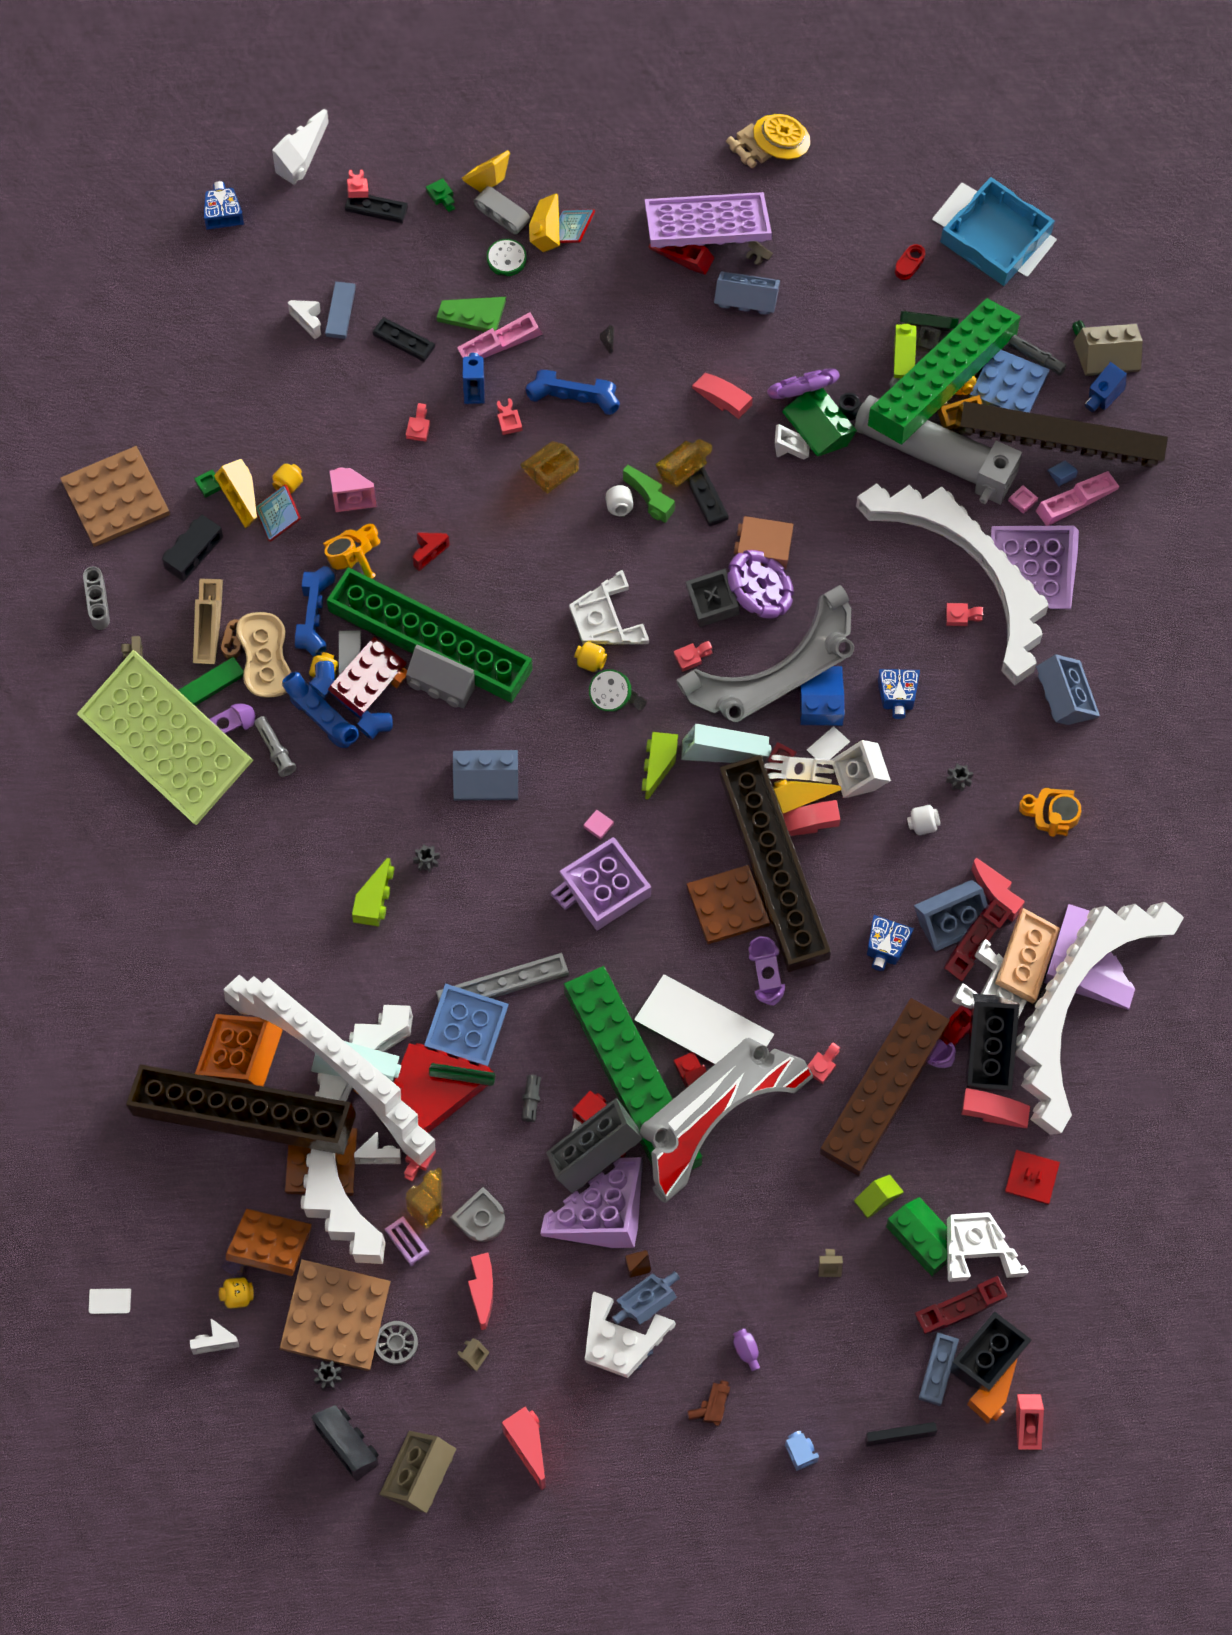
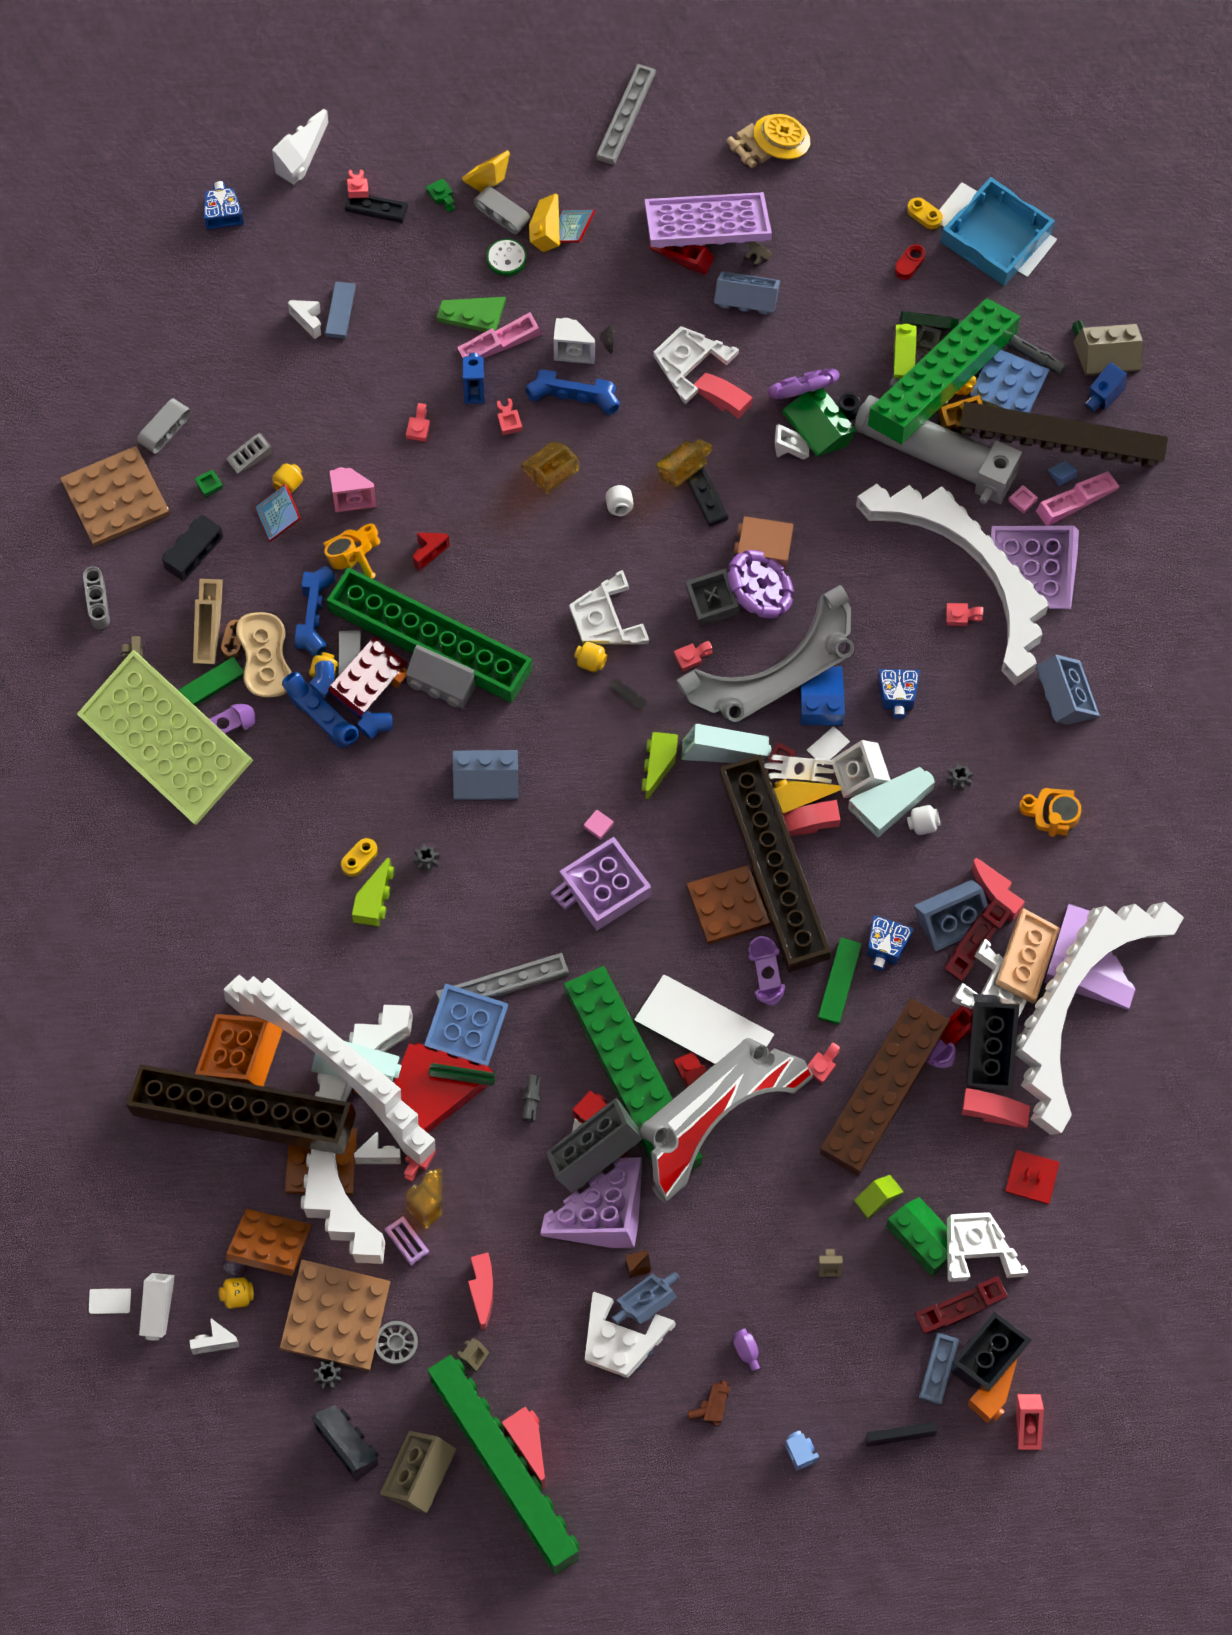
(156, 1305): none -> white slope
(164, 426): none -> light grey beam
(238, 487): yellow slope -> none
(259, 455): none -> light grey slope
(278, 753): light grey pin -> none
(360, 857): none -> yellow plate
(403, 339): black tile -> none
(480, 1217): light grey tile -> none
(503, 1465): none -> green brick
(573, 342): none -> white slope
(610, 690): white tile -> none
(625, 114): none -> light grey tile
(659, 505): bright green slope -> none
(683, 353): none -> white wing
(839, 981): none -> green tile
(890, 801): none -> light aqua slope
(923, 213): none -> yellow plate

